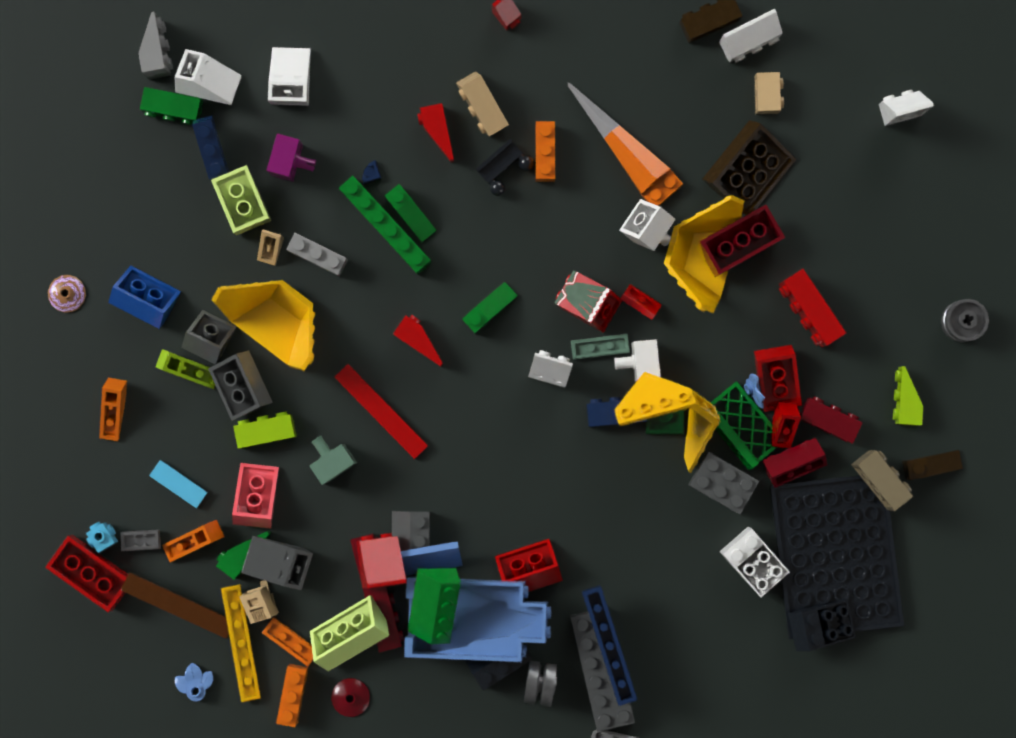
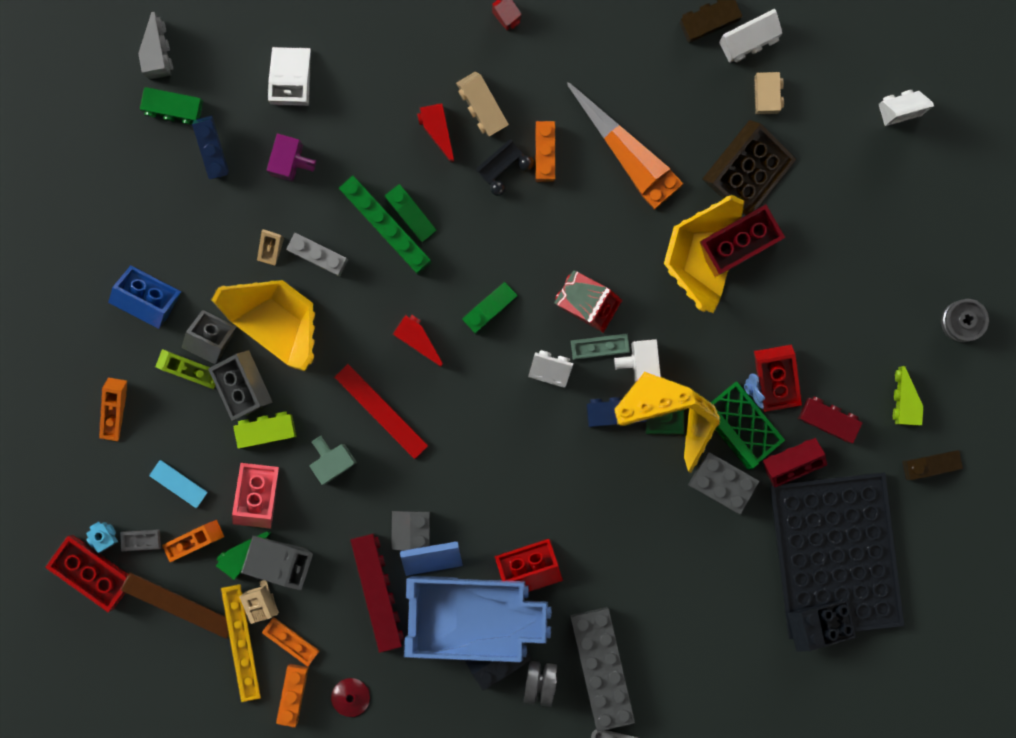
(75, 297): dish -> none
(194, 679): medium blue plate -> none
(206, 78): white slope -> none
(241, 200): yellowish green slope -> none
(348, 634): yellowish green slope -> none
(371, 173): dark blue tile -> none
(380, 561): slope -> none
(434, 604): green slope -> none
(609, 645): dark blue brick -> none
(640, 301): red plate -> none
(648, 225): white brick -> none
(754, 561): white slope -> none
(785, 424): red slope -> none
(811, 308): red brick -> none
(882, 479): dark tan brick -> none

